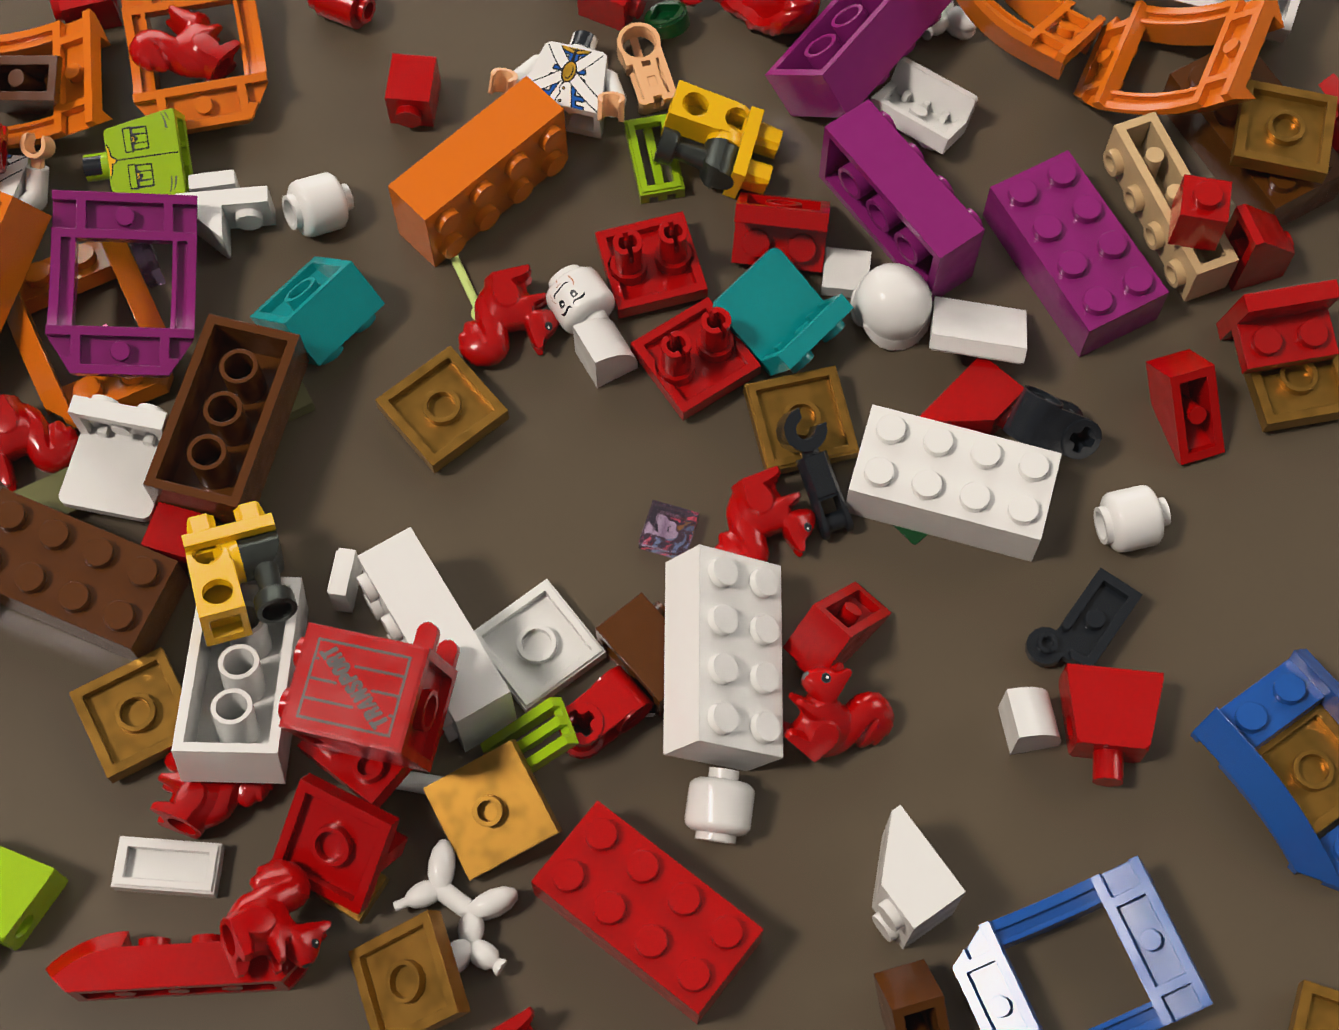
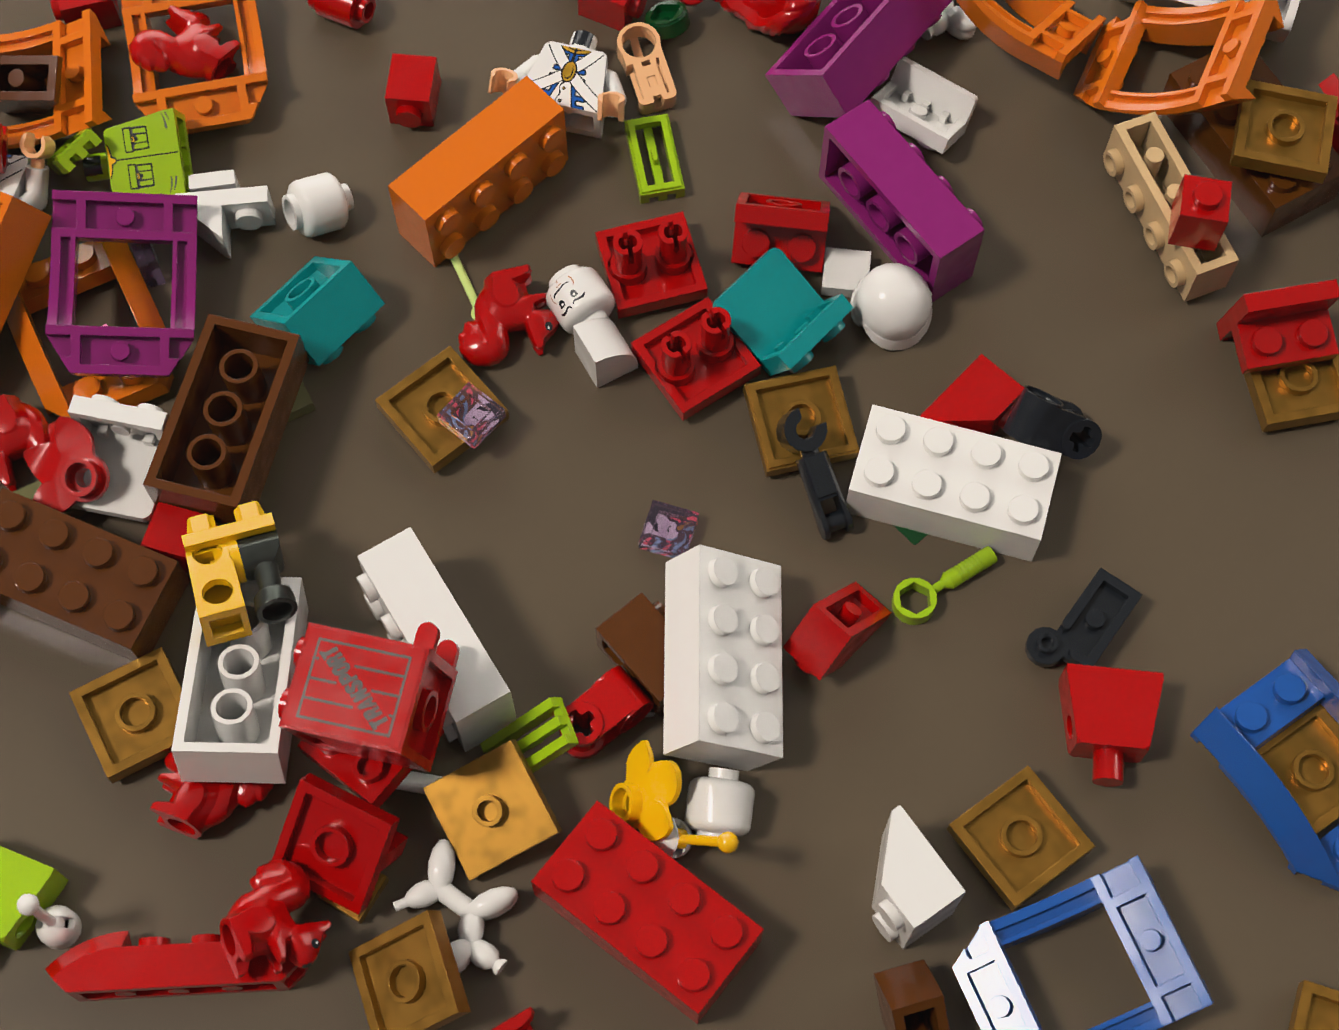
(51, 922): none -> white hinge
(63, 464): none -> red plate
(73, 150): none -> lime tile
(168, 867): white tile -> none
(343, 582): white tile -> none
(471, 415): none -> tile
(539, 645): white tile -> none
(647, 793): none -> yellow plate
(682, 838): none -> hinge
(728, 136): yellow hips -> none
(759, 512): red animal -> none
(827, 725): red animal -> none
(949, 580): none -> lime piece
(978, 330): white tile -> none
(1020, 838): none -> pearl gold plate
(1028, 720): white brick -> none
(1074, 253): magenta brick -> none
(1131, 518): white head -> none
(1187, 404): red slope -> none
(1260, 245): red slope -> none

